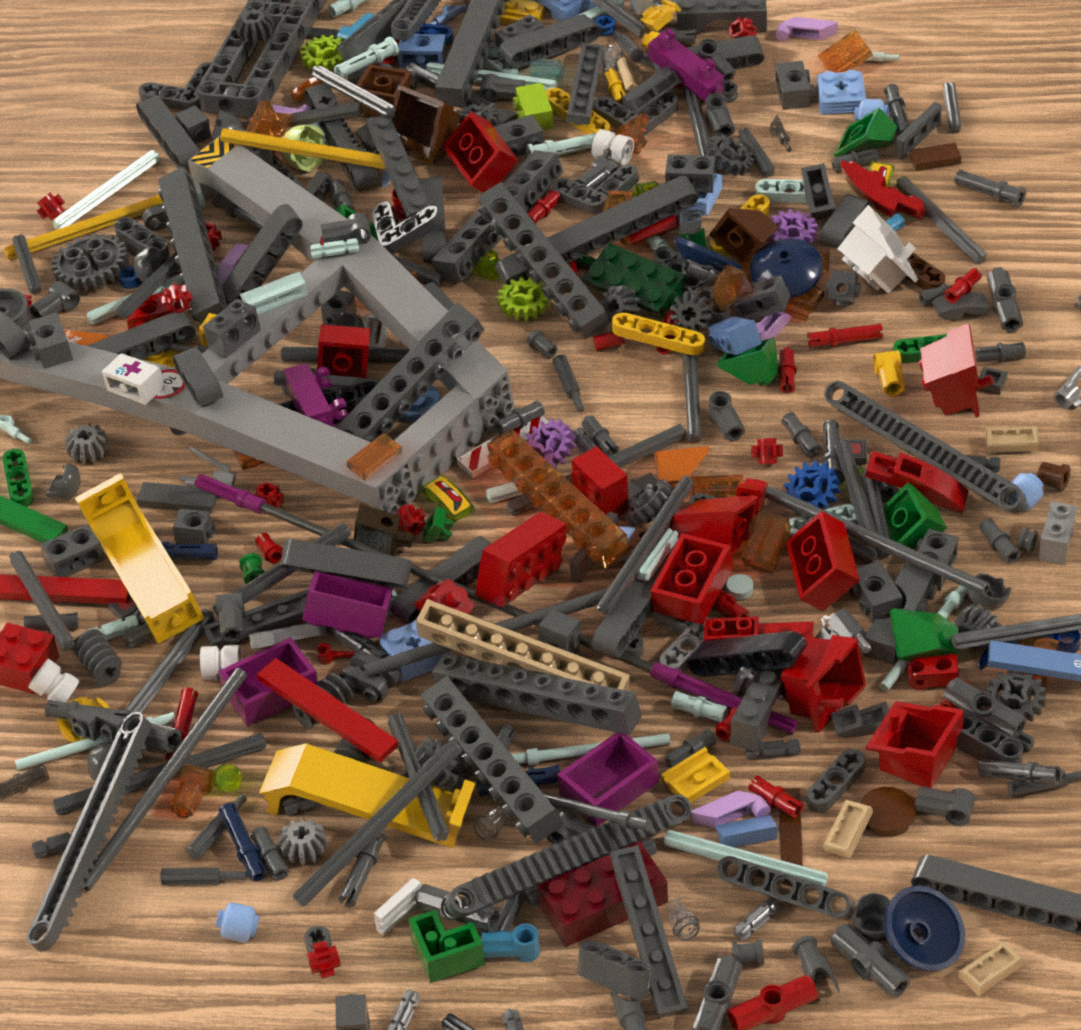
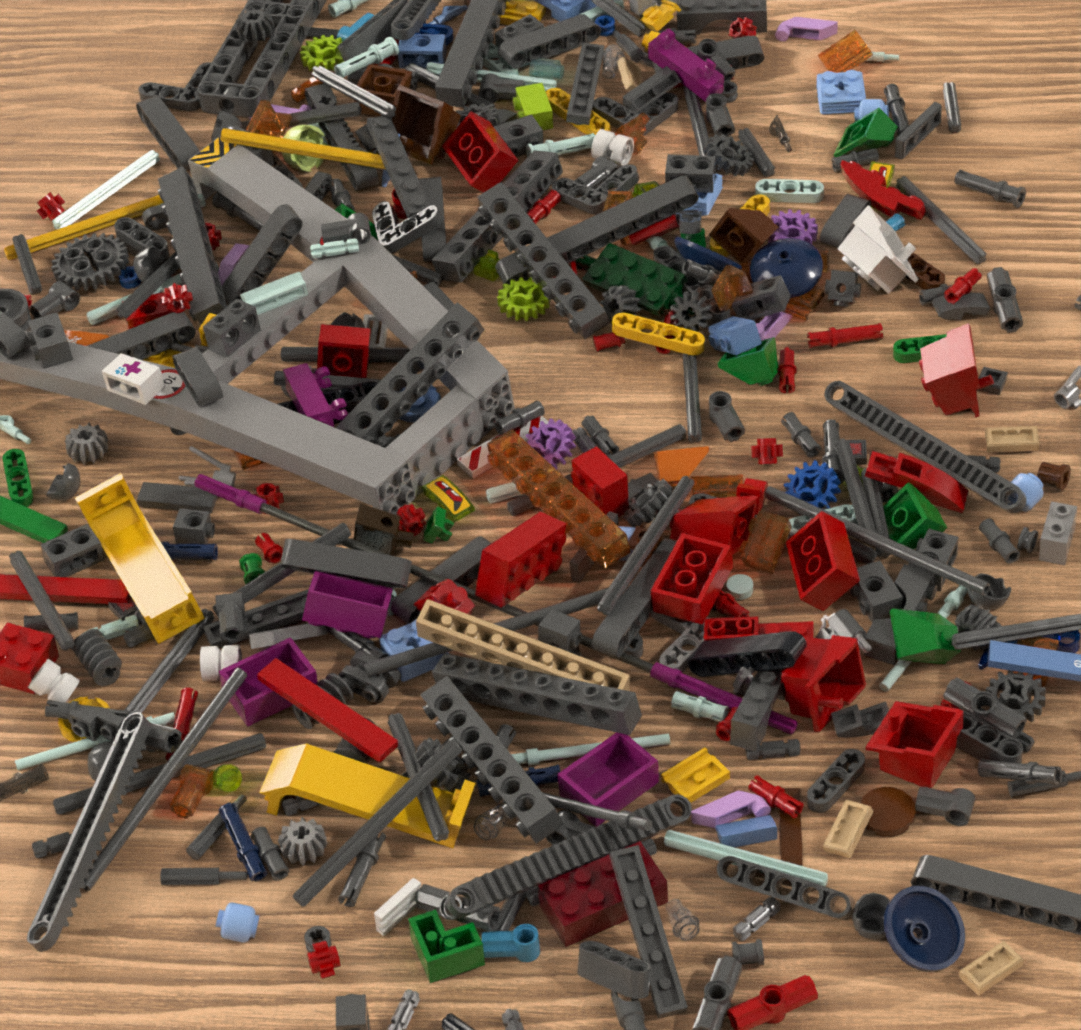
(194, 124): dark grey brick -> none
(326, 655): red hand -> none
(339, 303): dark grey brick -> none
(374, 456): clear orange tile -> none
(537, 340): dark grey pin -> none
(568, 380): dark grey axle -> none
(615, 85): yellow axle -> none
(657, 555): light aqua axle -> none
(689, 747): dark grey axle -> none
(793, 85): dark grey brick -> none
(812, 962): dark grey piece -> none
(817, 191): dark grey brick -> none
(870, 960): dark grey piece -> none
(889, 368): yellow piece -> none
(932, 671): red leg -> none
(935, 156): reddish brown tile -> none
(1000, 352): dark grey axle -> none

